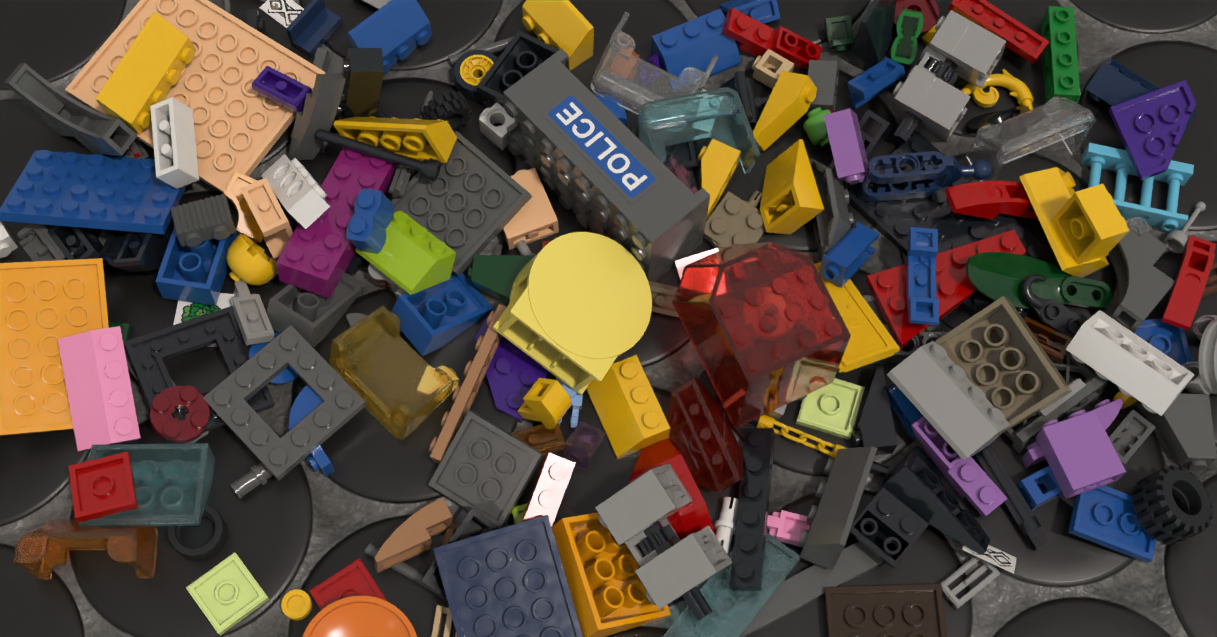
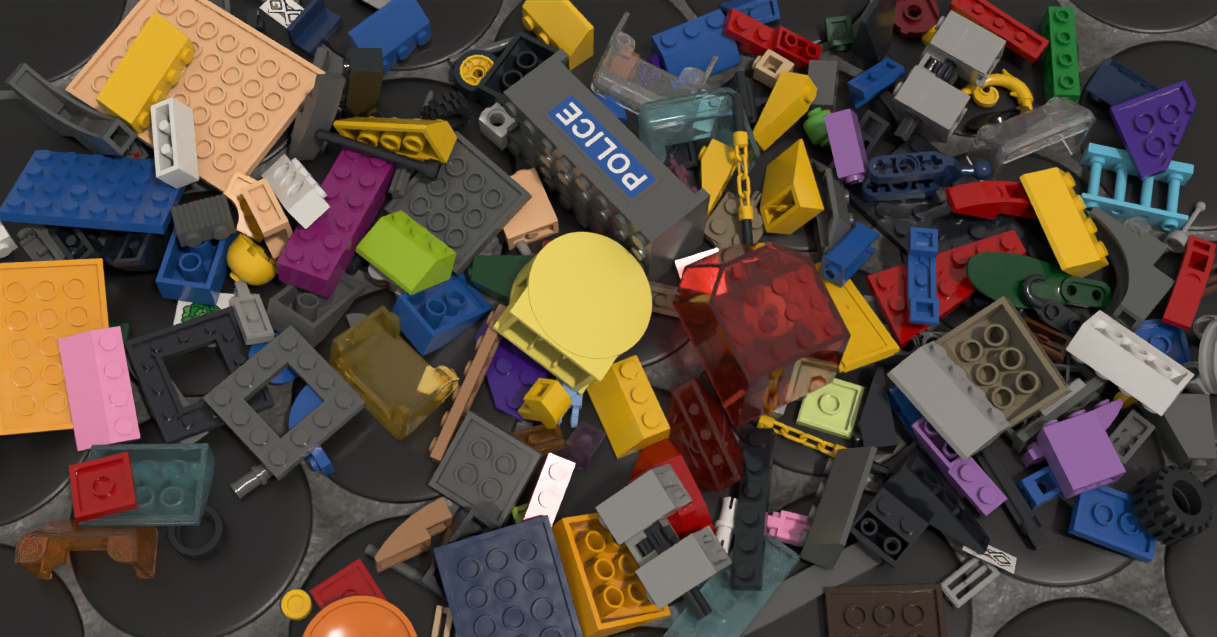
(179, 397): dark red plate -> none
(227, 593): yellowish green tile -> none
(281, 89): dark purple brick -> none
(369, 223): blue brick -> none
(740, 140): none -> piece
(906, 43): green brick -> none
(1091, 223): yellow brick -> none

